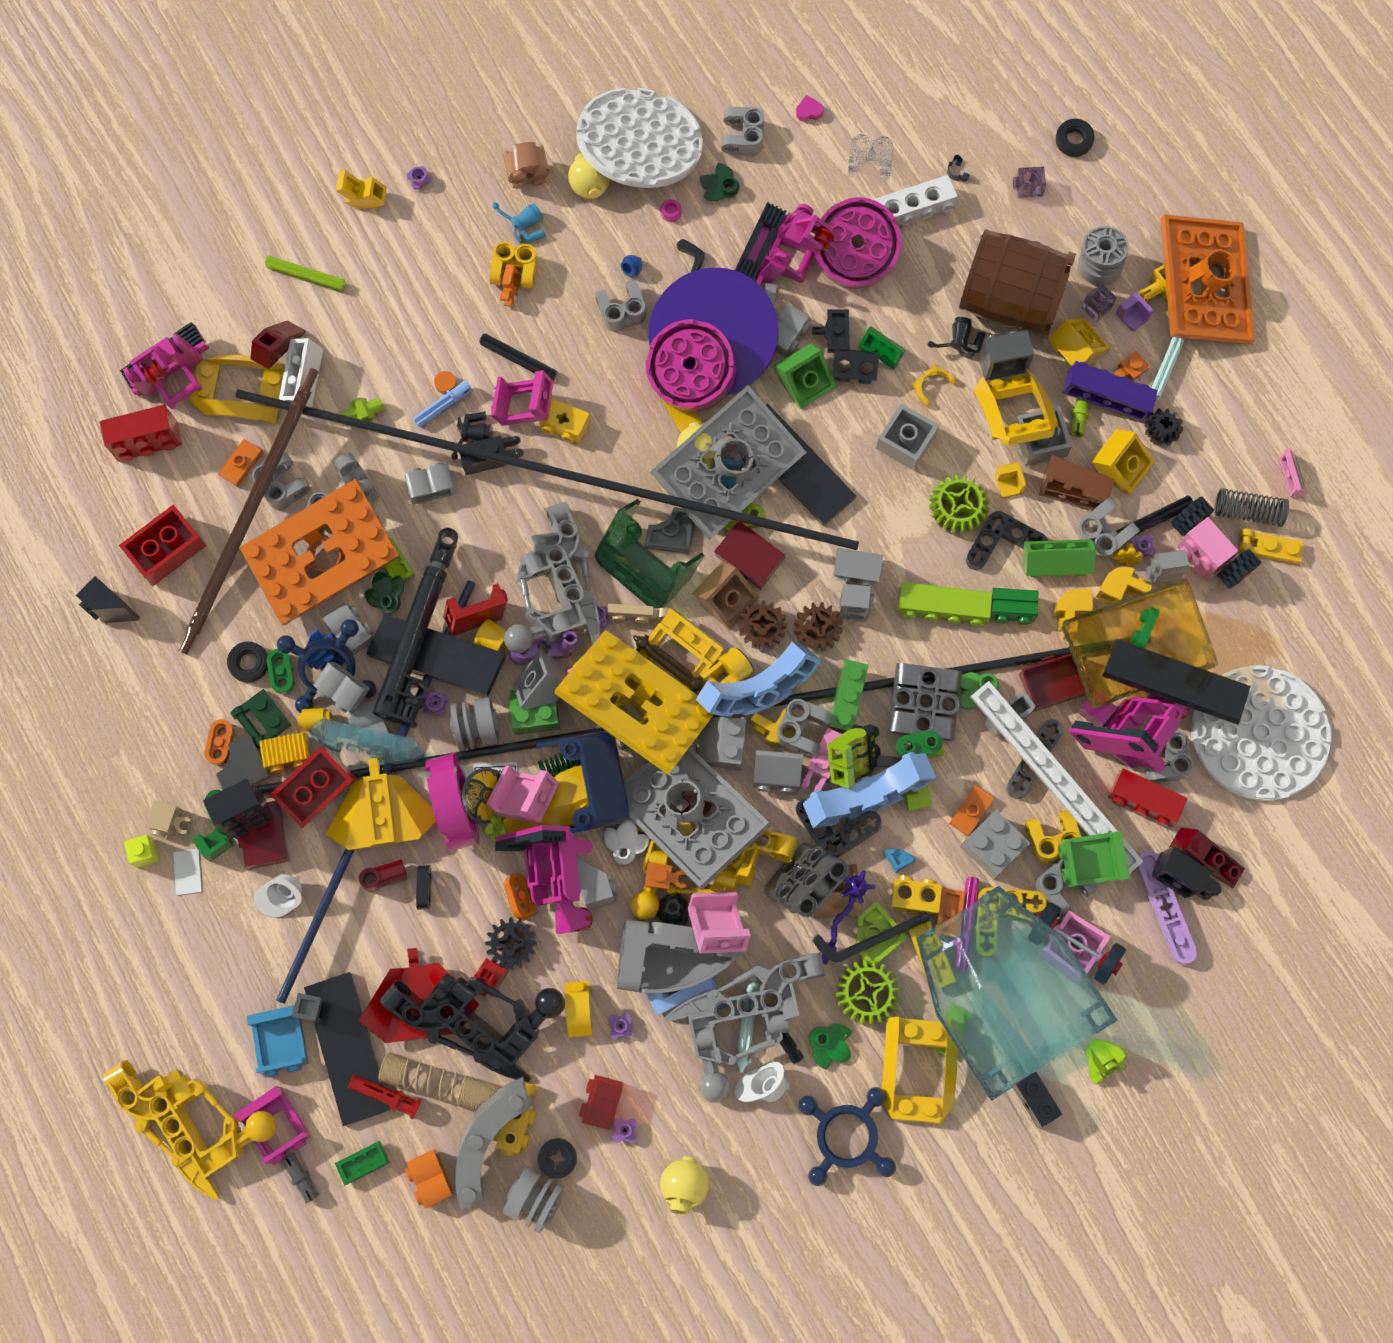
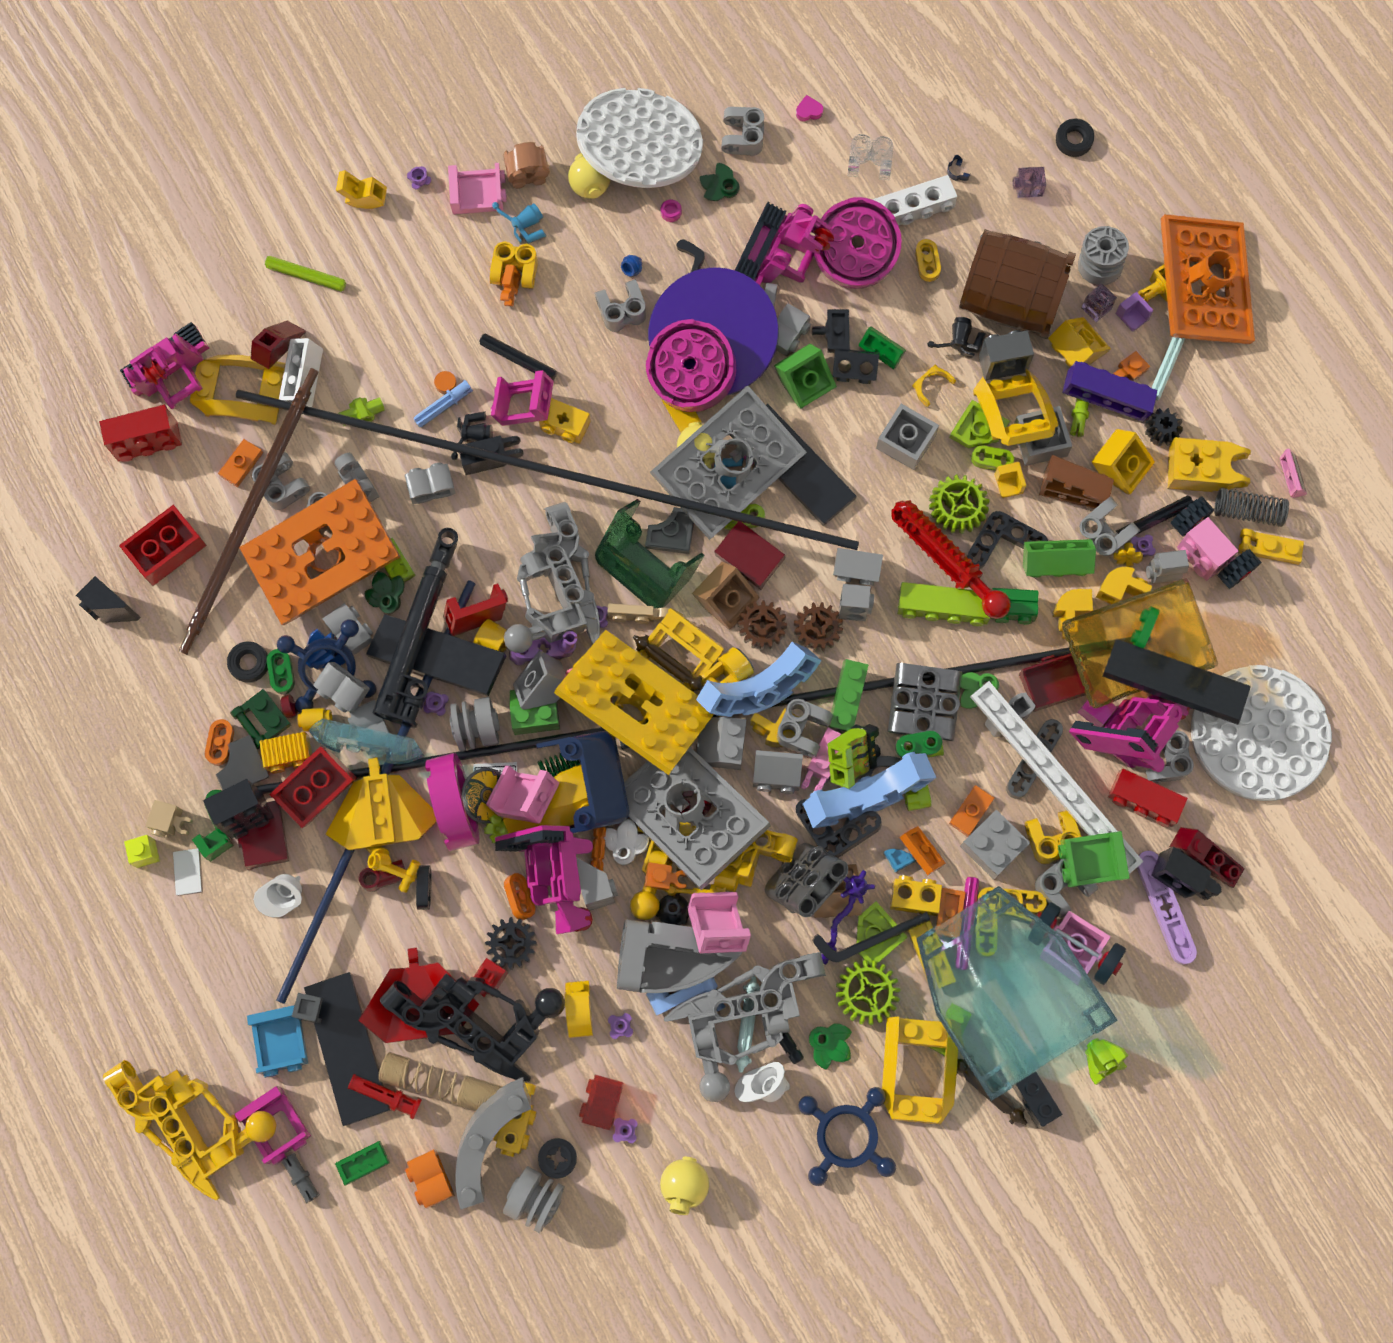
(288, 706): none -> dark red tile
(380, 861): none -> yellow pin
(476, 189): none -> bright pink panel
(598, 848): none -> orange axle
(922, 850): none -> orange plate
(927, 262): none -> yellow plate
(949, 557): none -> red gear
(973, 427): none -> lime plate
(992, 457): none -> lime beam
(1002, 1102): none -> dark brown wheel
(1205, 465): none -> yellow brick

